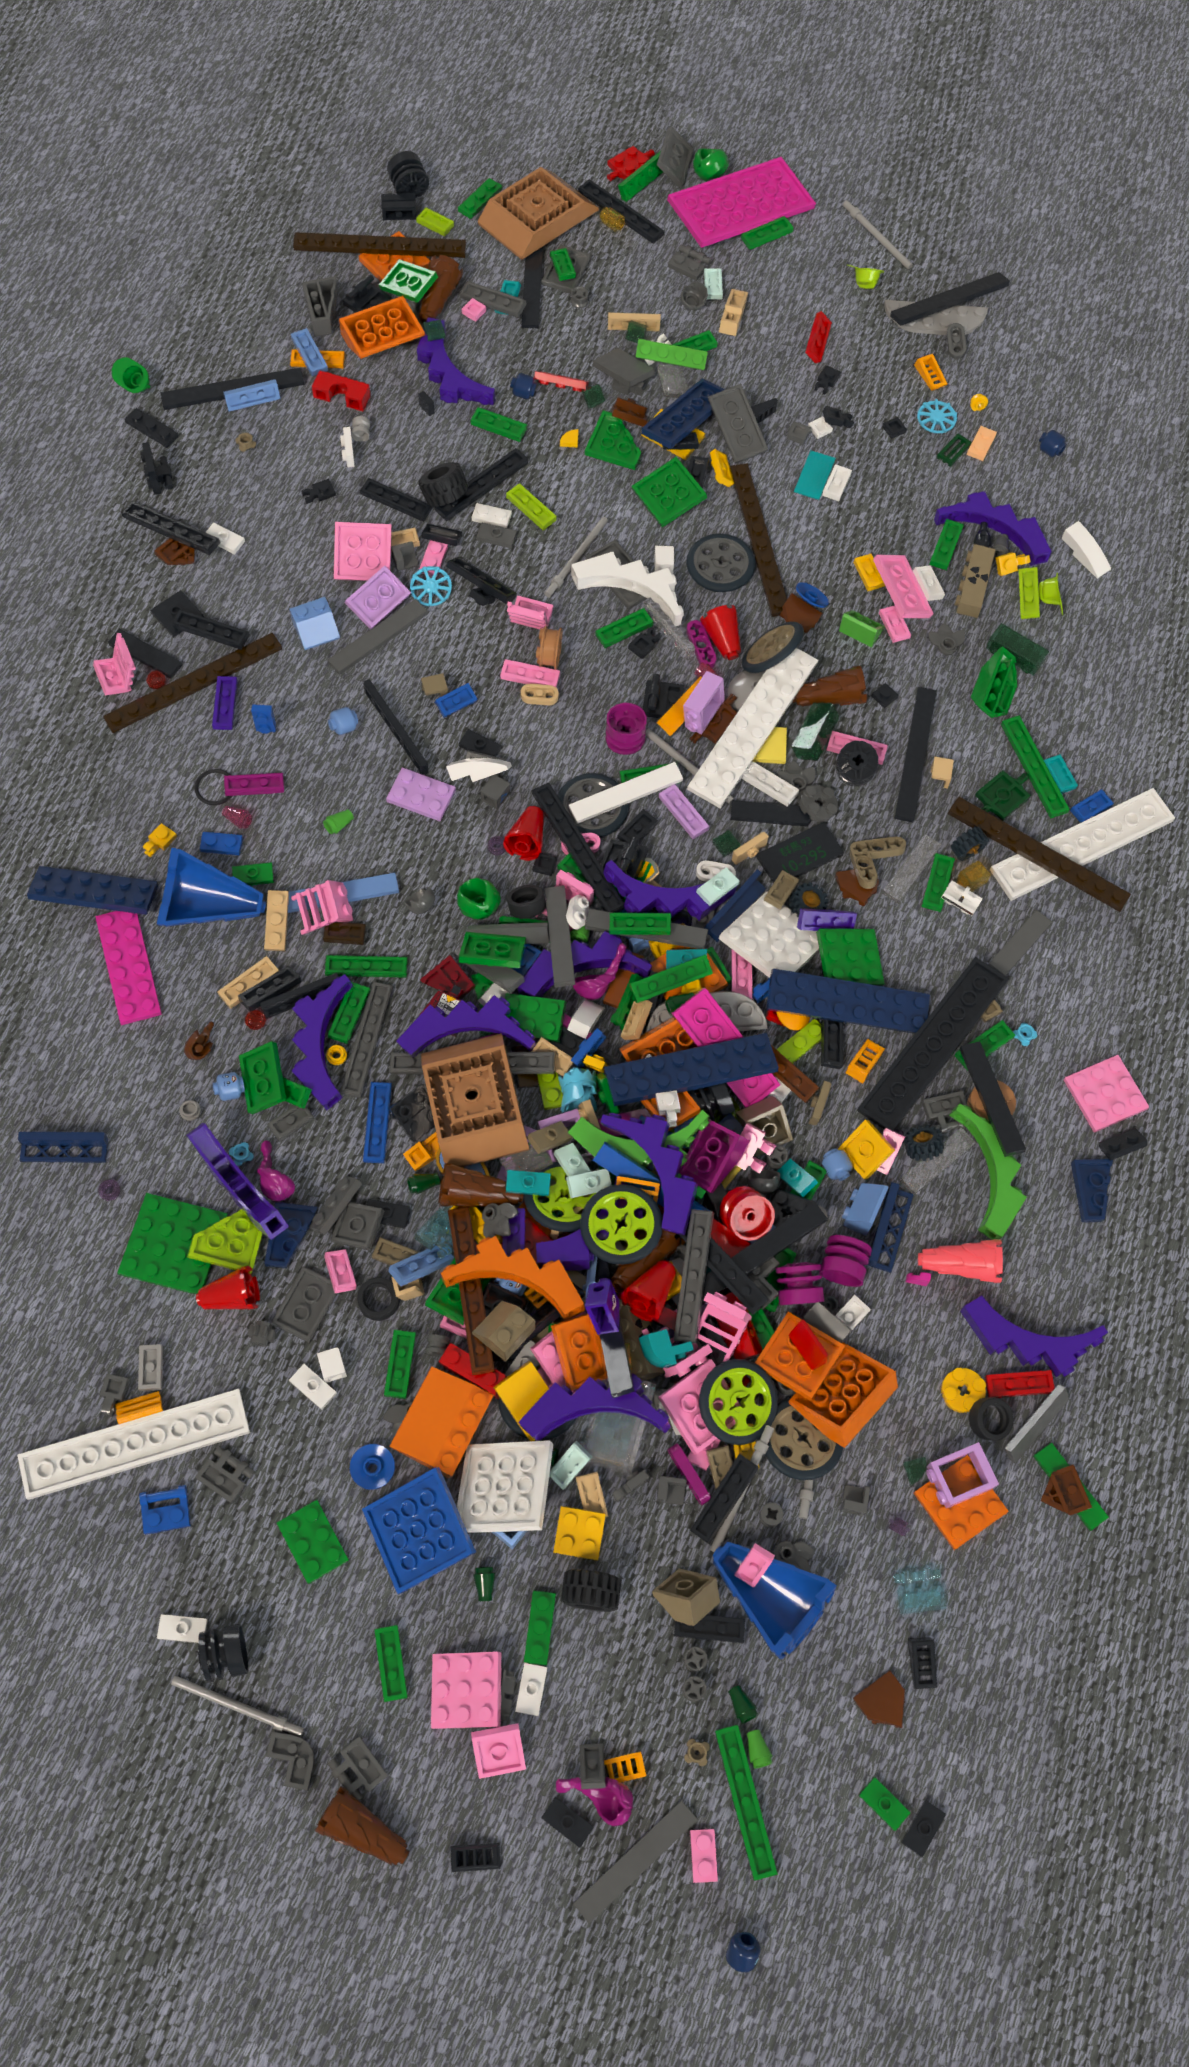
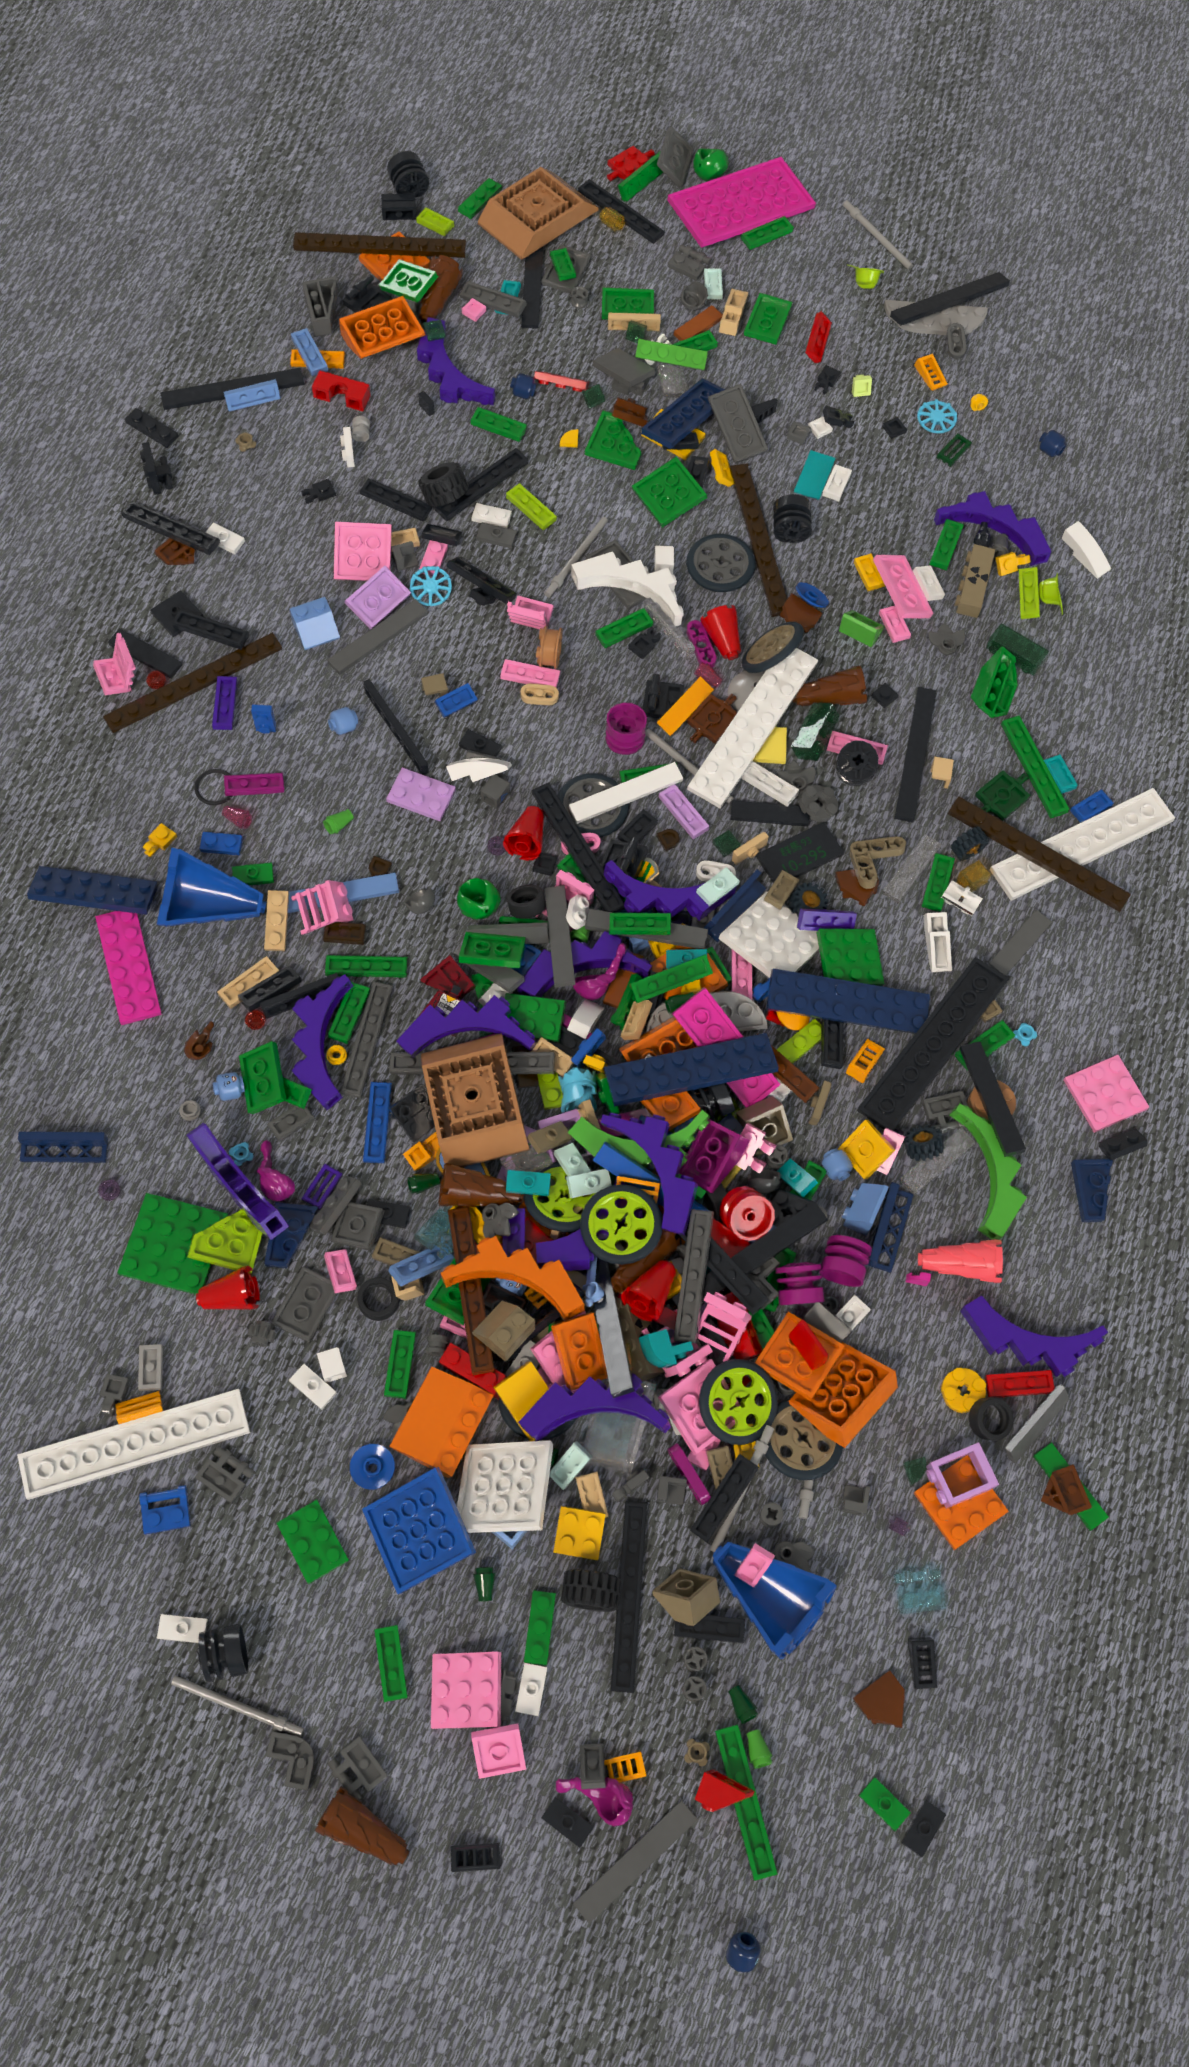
(130, 375): green piece -> none
(312, 1202): none -> dark purple tile
(379, 866): none -> dark brown tile
(603, 1297): dark purple torso -> none
(627, 301): none -> green plate
(630, 1596): none -> black tile
(668, 838): none -> dark brown tile
(668, 1105): white plate -> none
(699, 323): none -> dark orange tile
(703, 1855): bright pink plate -> none
(704, 702): lavender window -> none
(720, 1791): none -> red slope
(768, 318): none -> green plate
(792, 518): none -> black wheel
(861, 385): none -> yellowish green tile
(938, 941): none -> white slope
(982, 443): light nougat plate -> none

